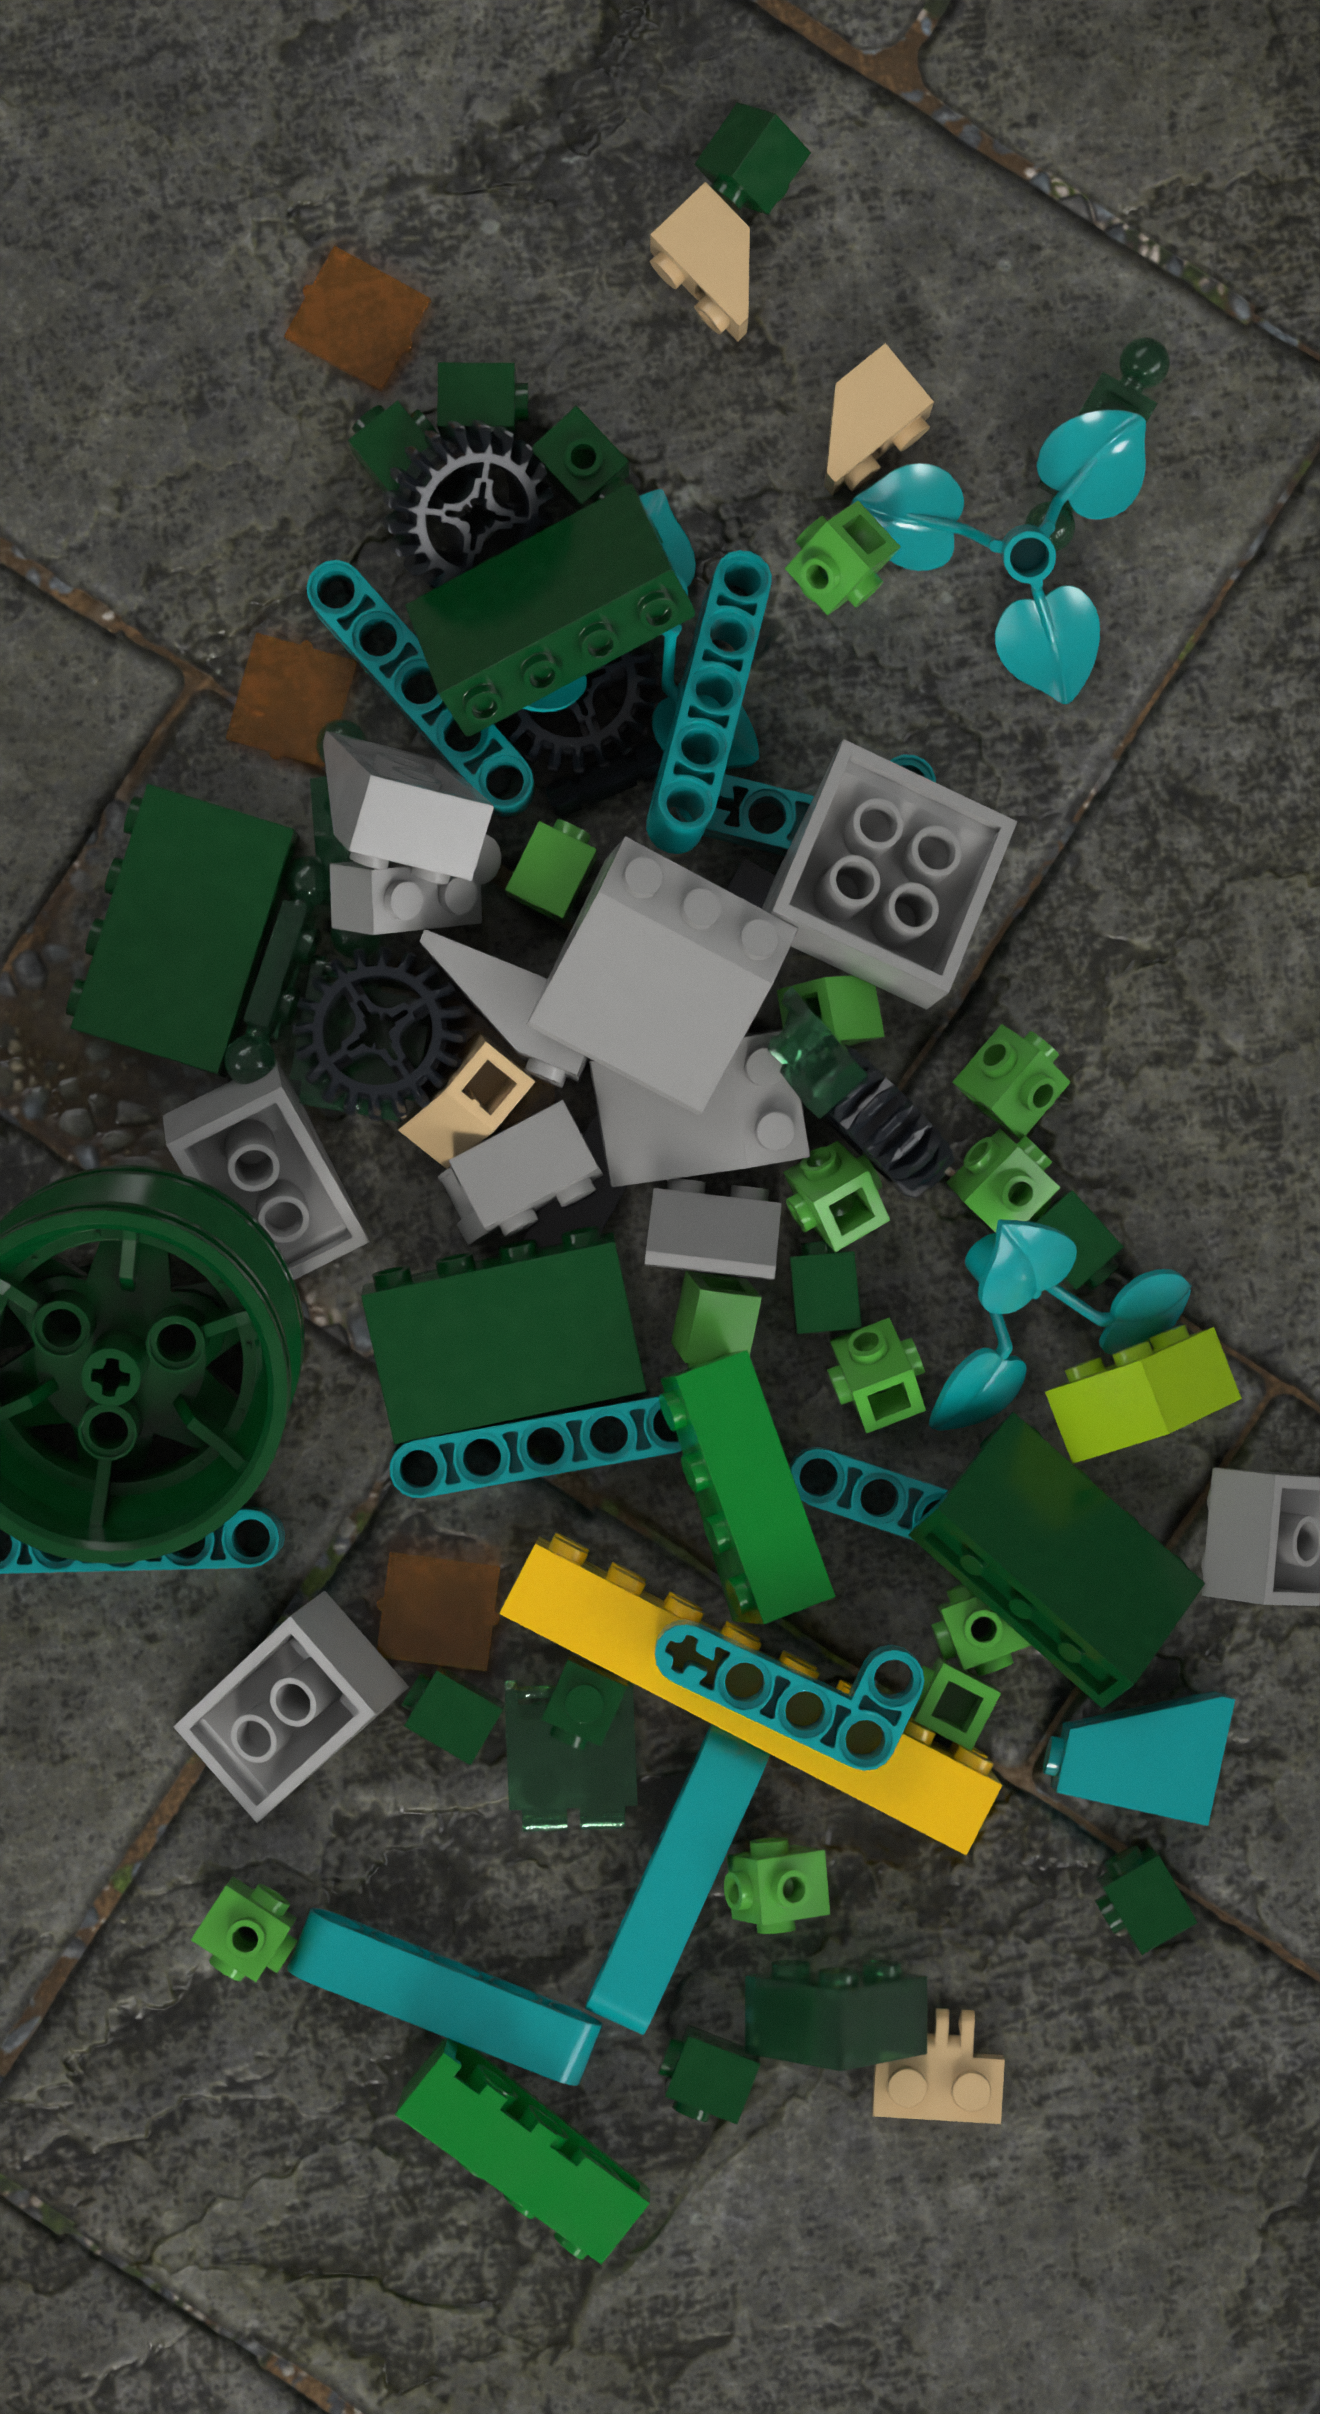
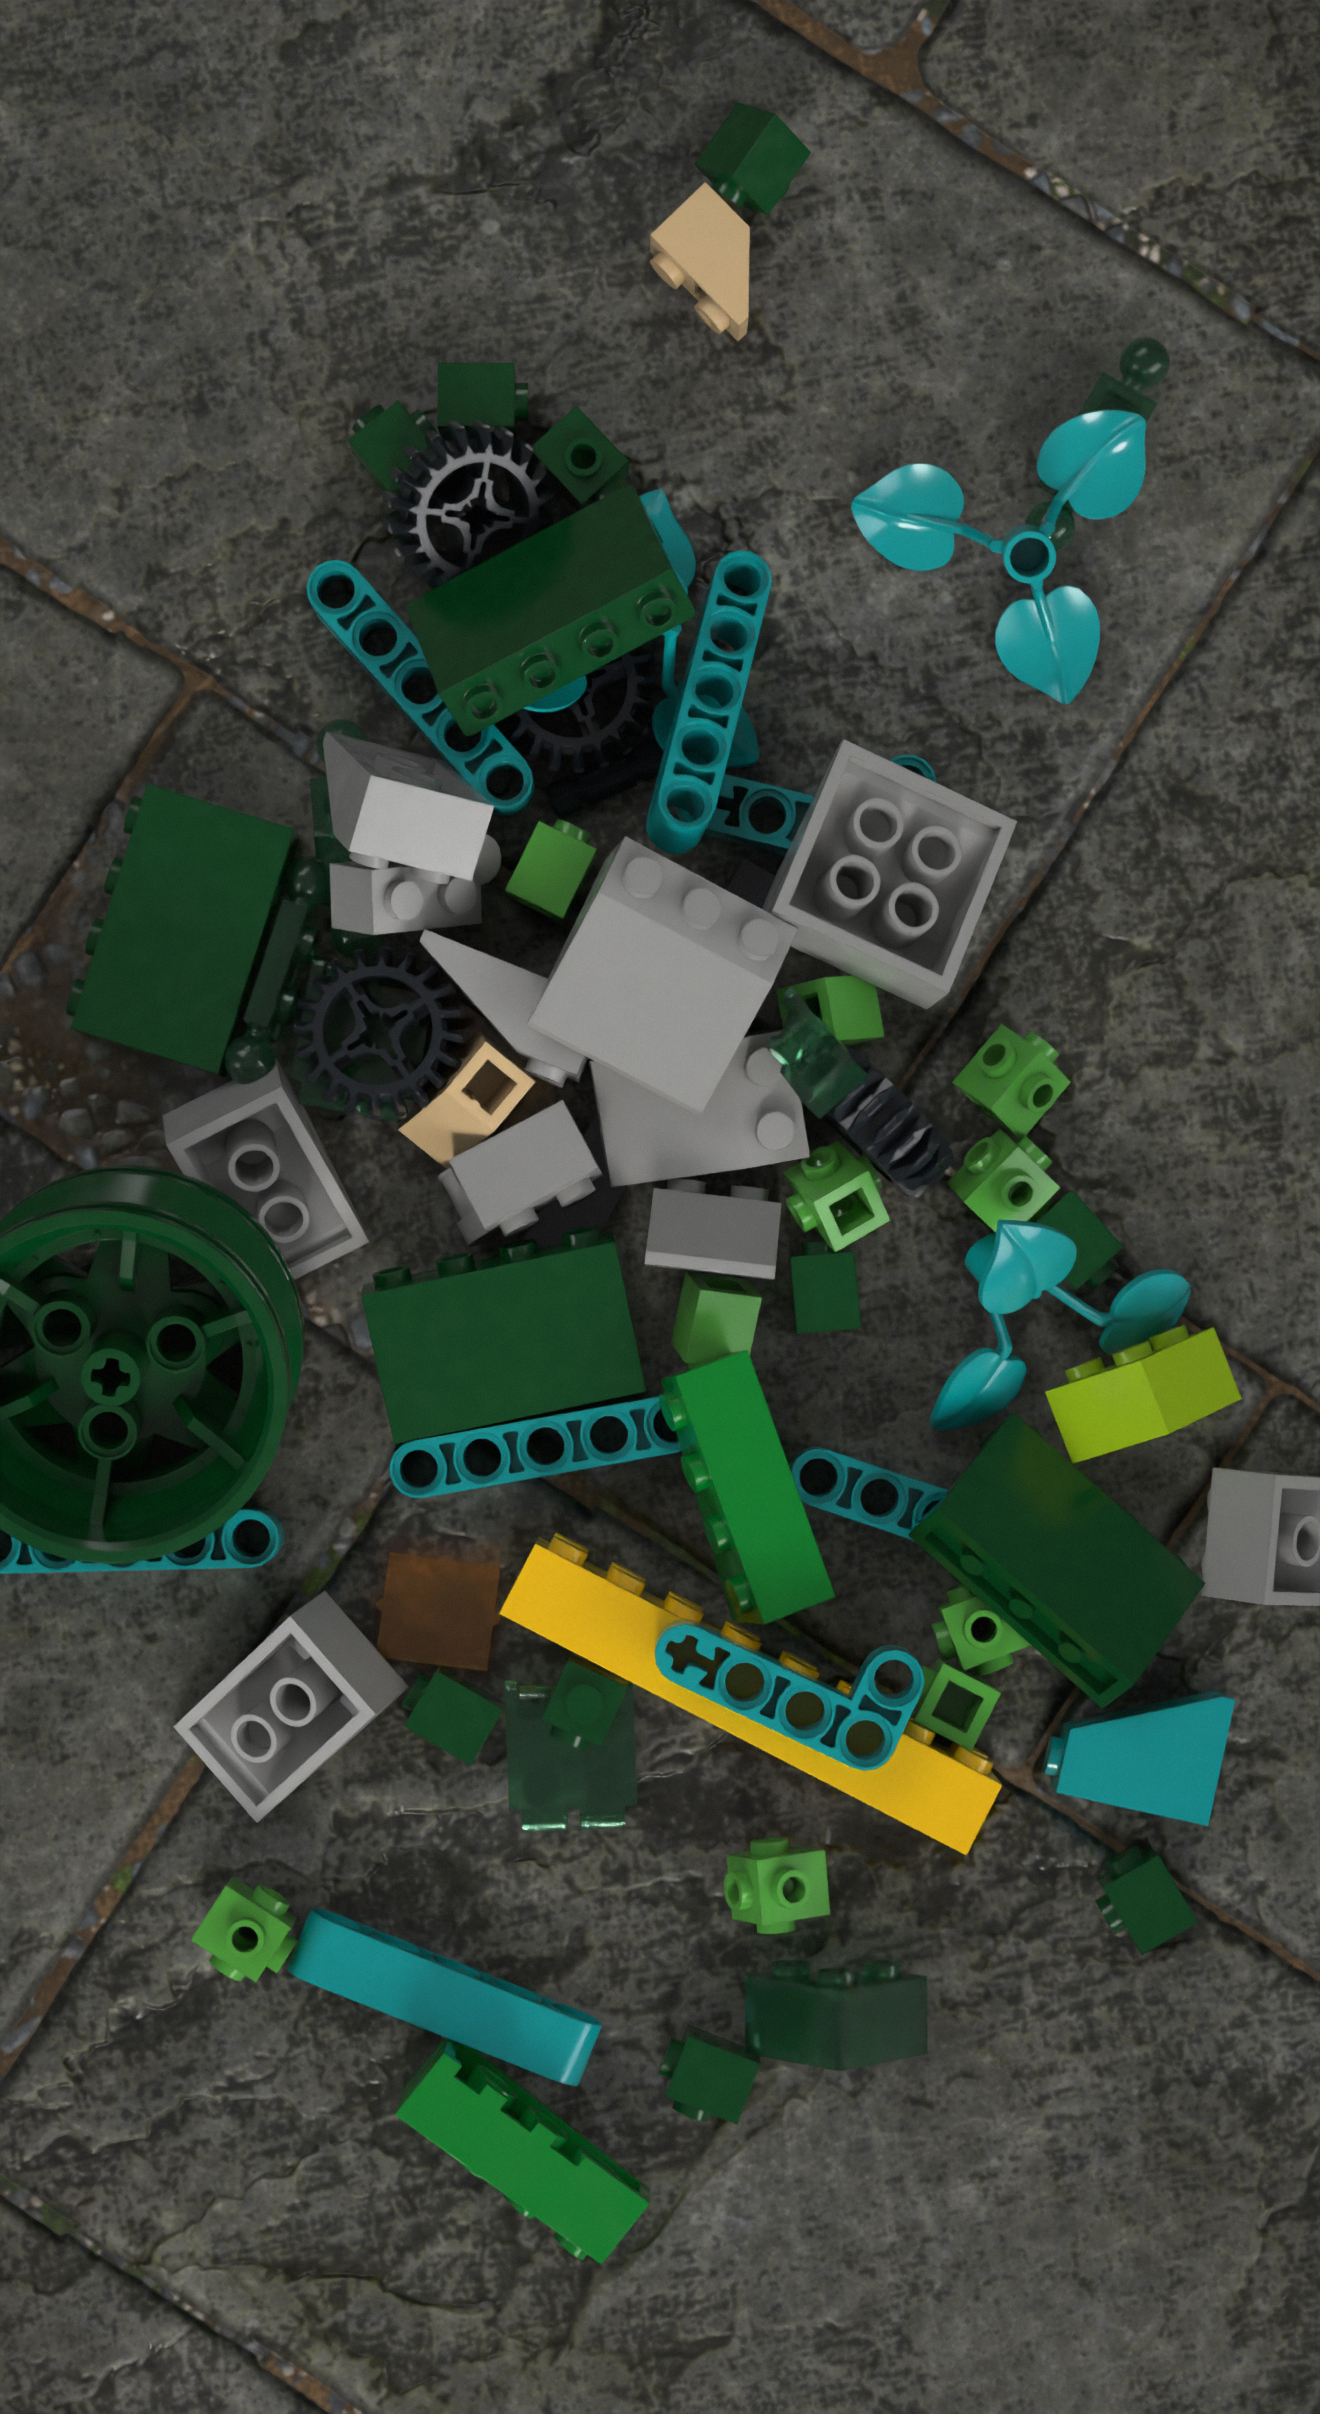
(289, 698): clear orange piece -> none
(357, 318): clear orange piece -> none
(677, 1880): teal beam -> none
(842, 558): bright green brick -> none
(871, 413): tan slope -> none
(875, 1362): bright green brick -> none
(945, 2082): tan hinge -> none

